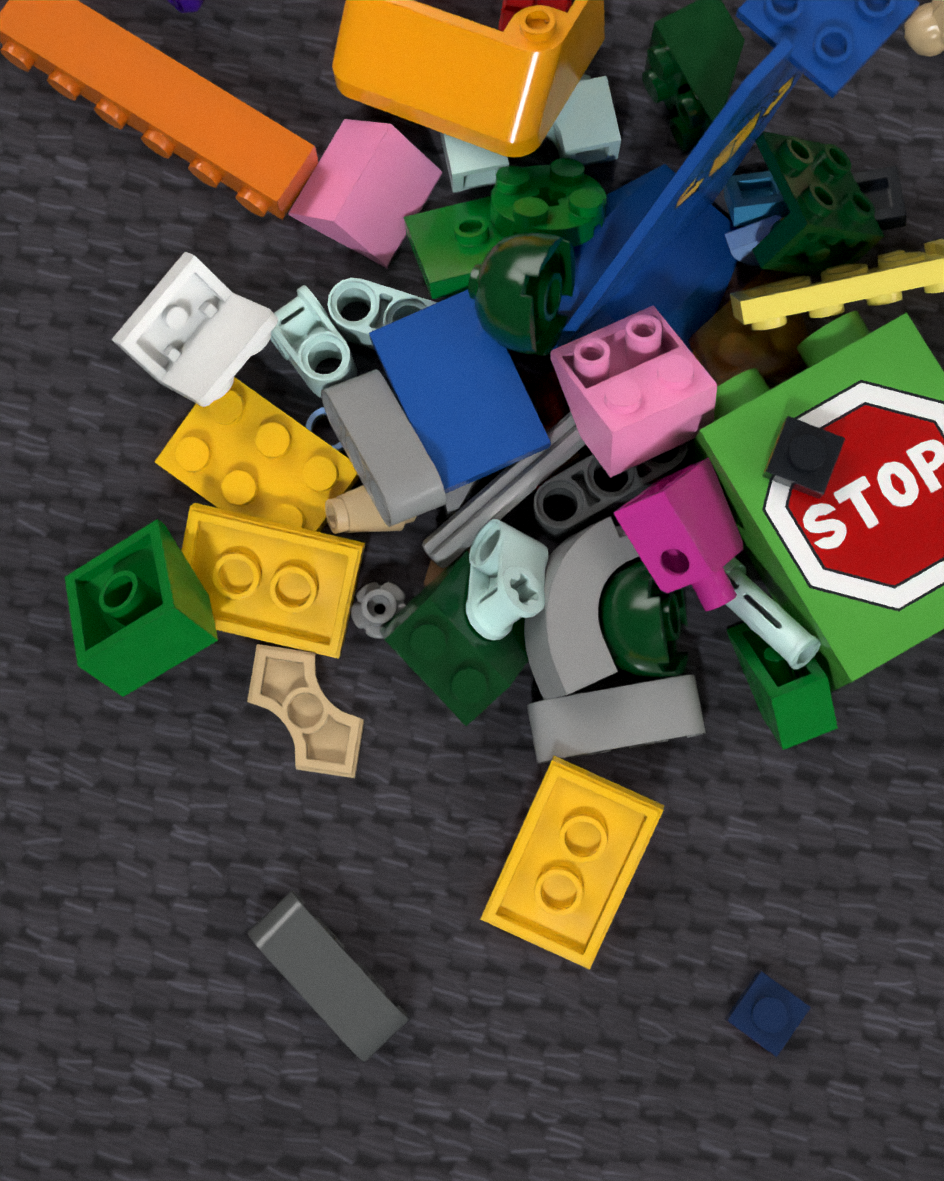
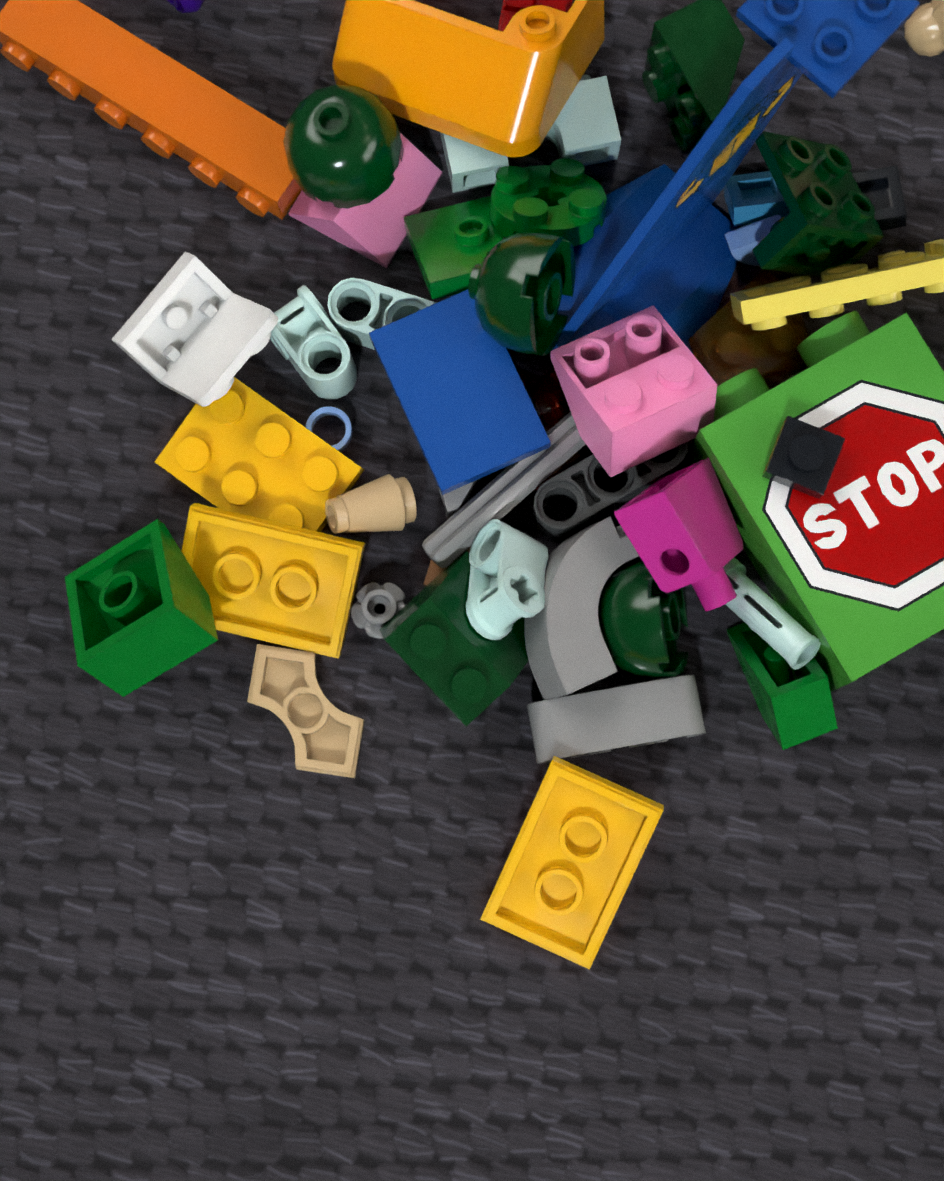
(327, 976): dark grey beam -> none
(342, 146): none -> dark green cylinder
(383, 448): light grey beam -> none
(767, 1013): dark blue plate -> none

